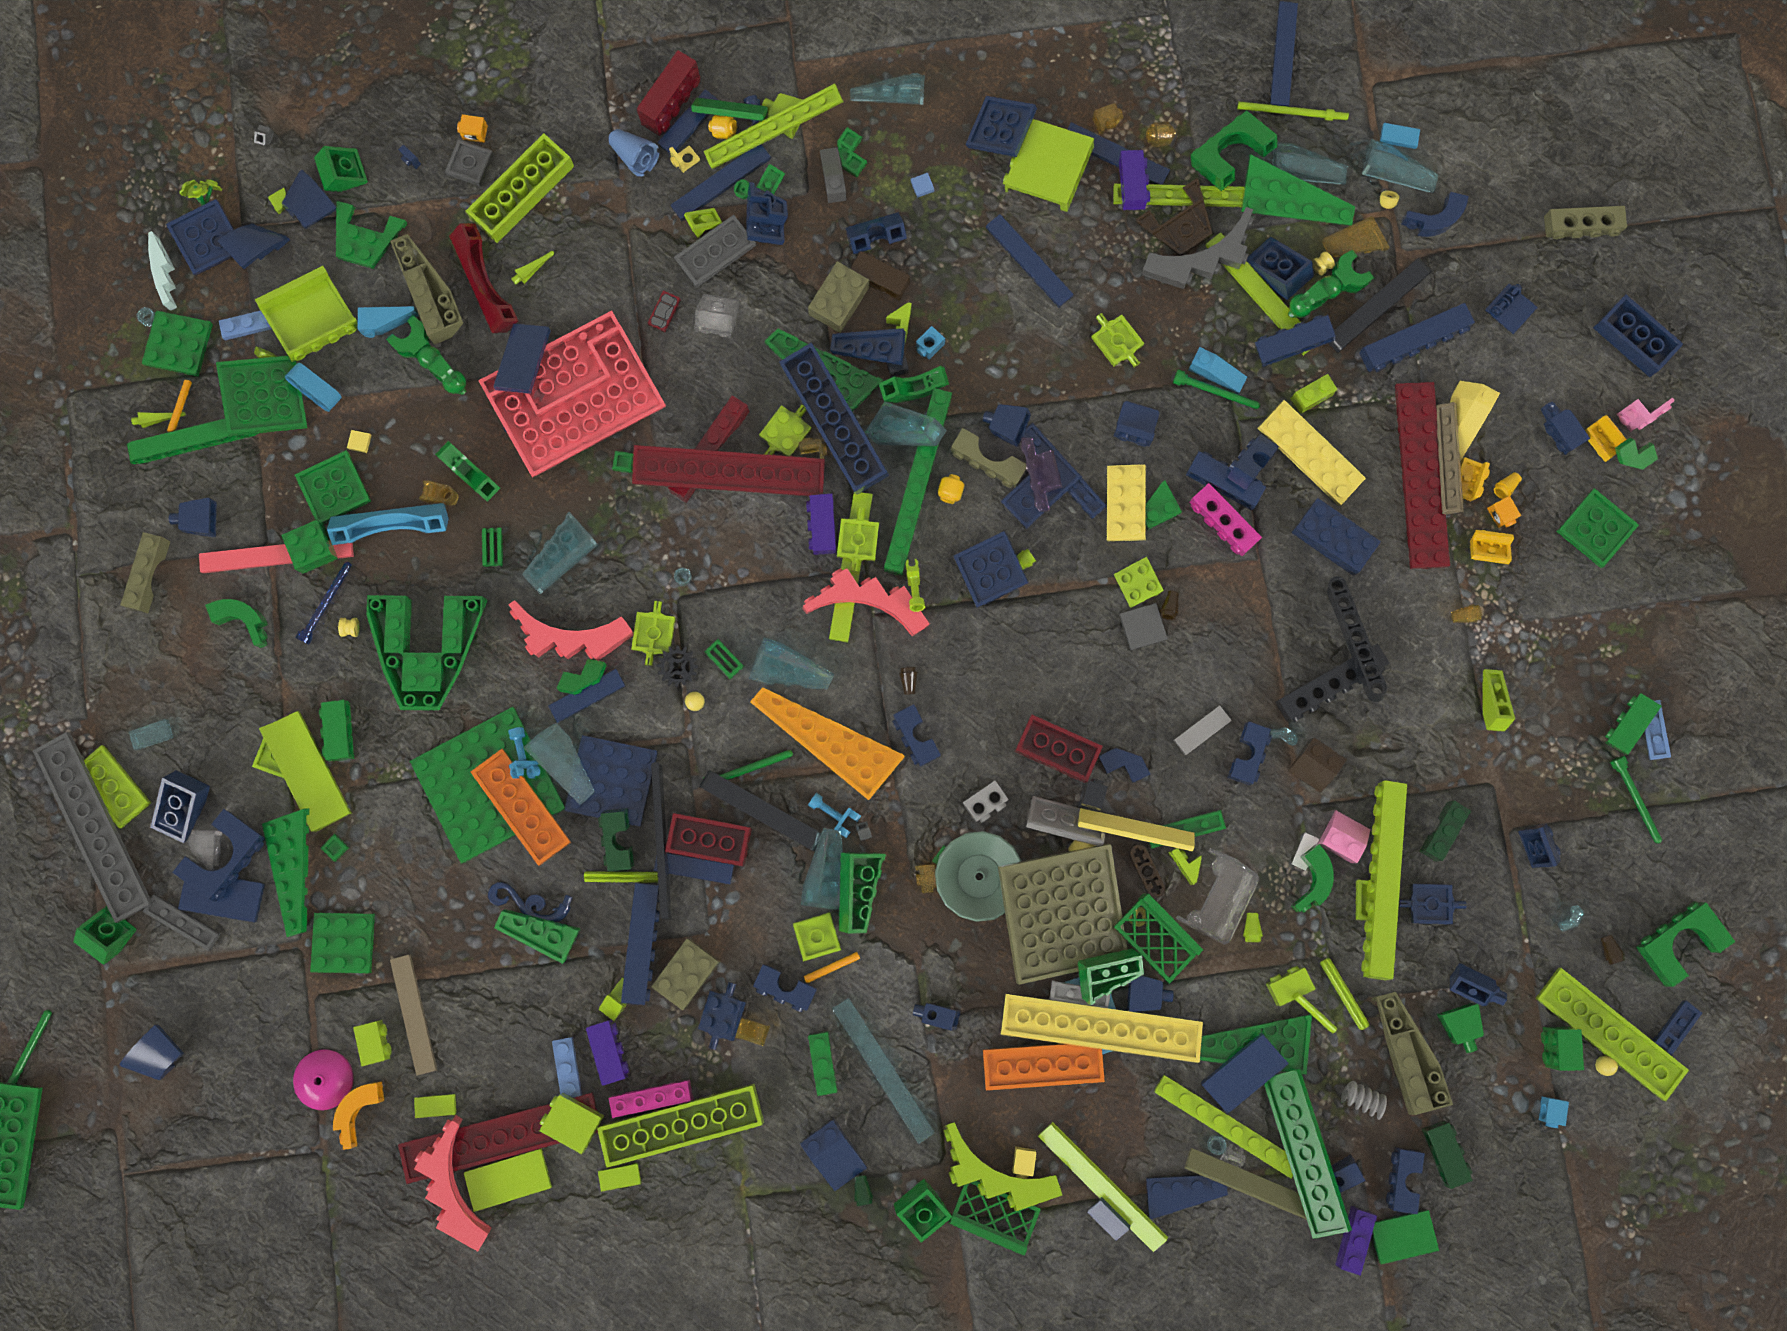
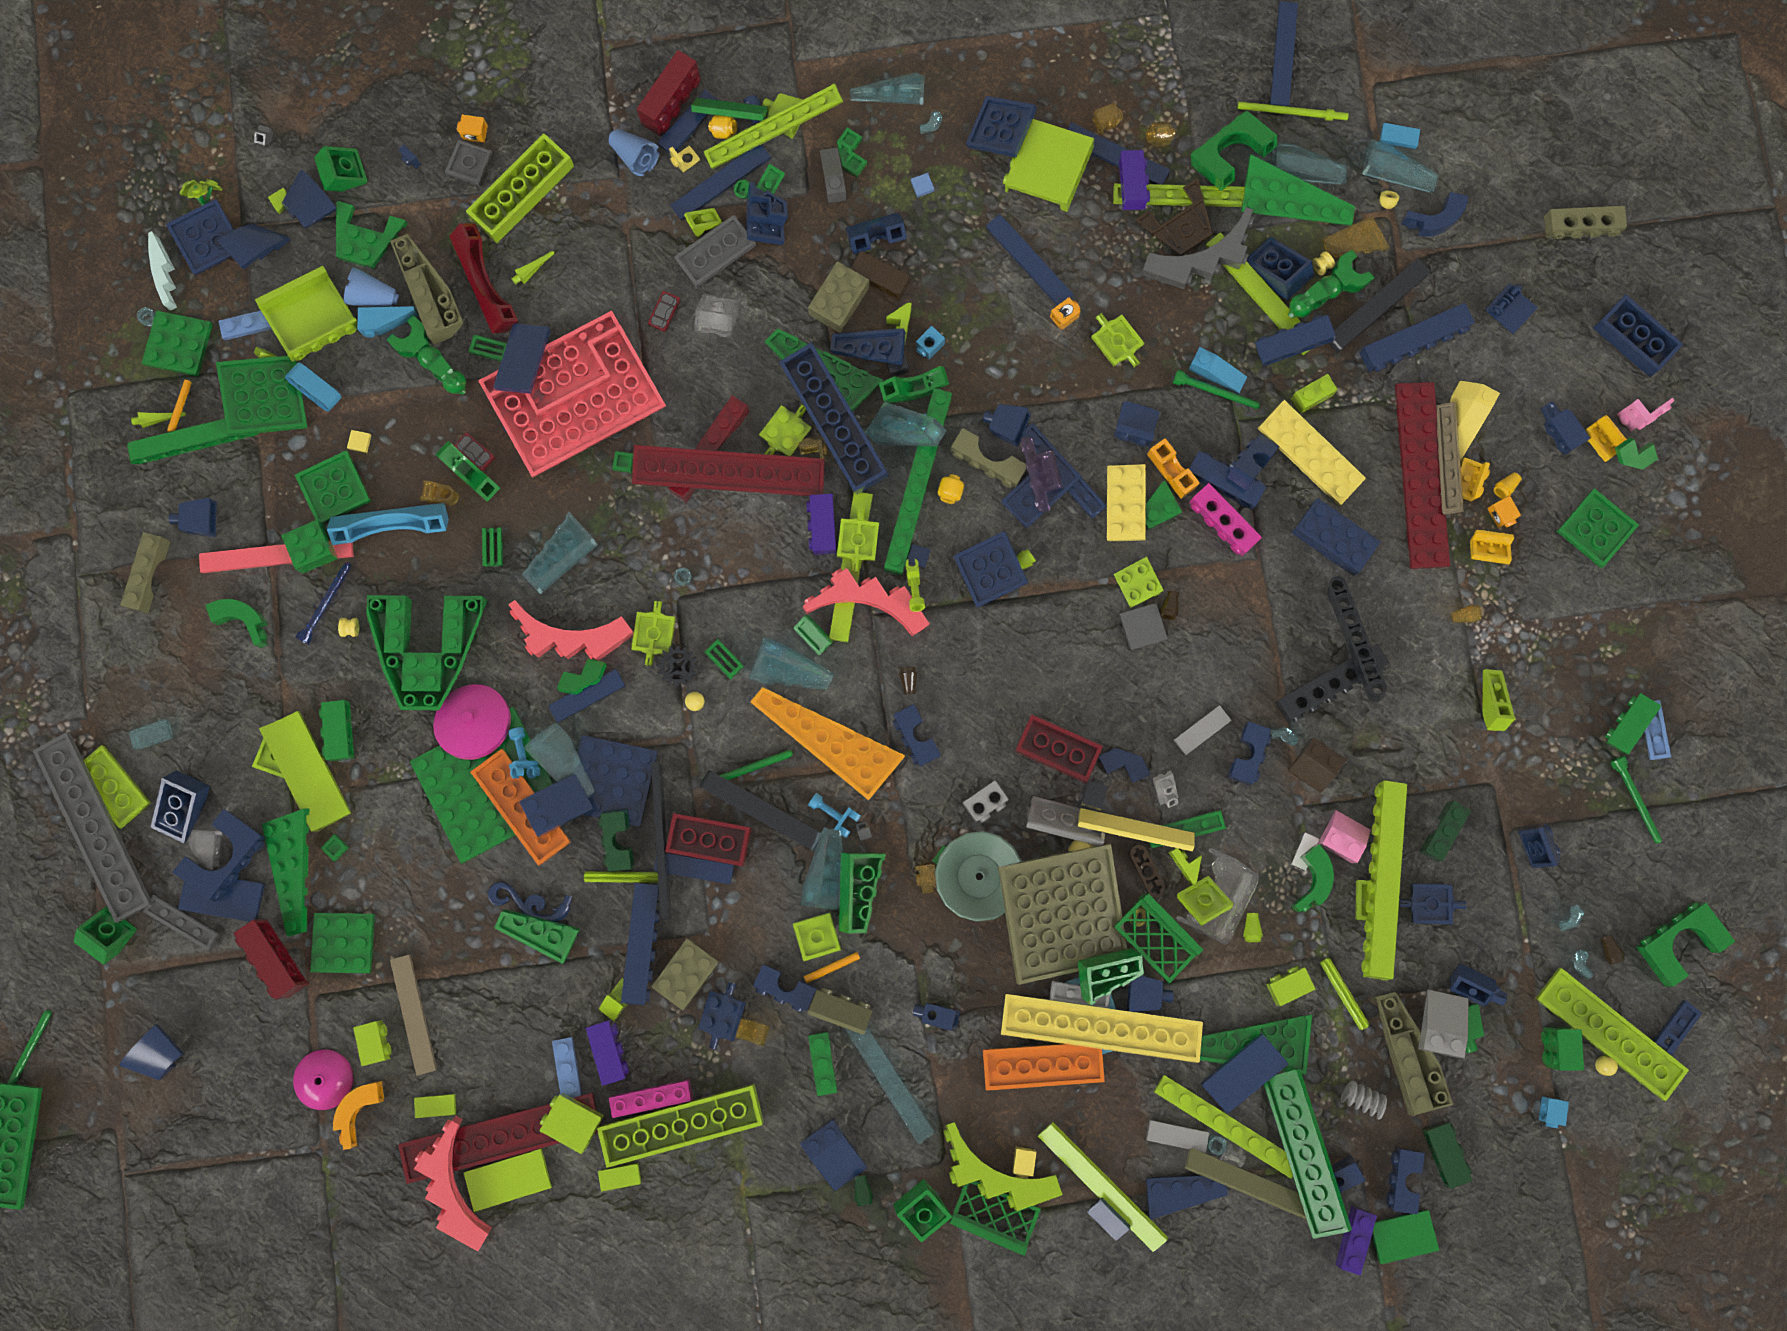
(270, 959): none -> dark red brick
(368, 291): none -> medium blue cone
(472, 722): none -> dark pink dish
(474, 451): none -> tile
(484, 354): none -> green tile
(556, 805): none -> dark blue slope
(813, 634): none -> tile
(840, 1010): none -> olive slope
(919, 553): none -> dark blue tile
(933, 124): none -> clear light blue arm
(1065, 313): none -> light orange brick
(1165, 460): none -> light orange arch
(1166, 789): none -> light grey hips
(1177, 1136): none -> light grey tile
(1205, 900): none -> lime plate
(1314, 1012): lime bar -> none
(1445, 1024): none -> light grey slope
(1580, 964): none -> clear light blue arm

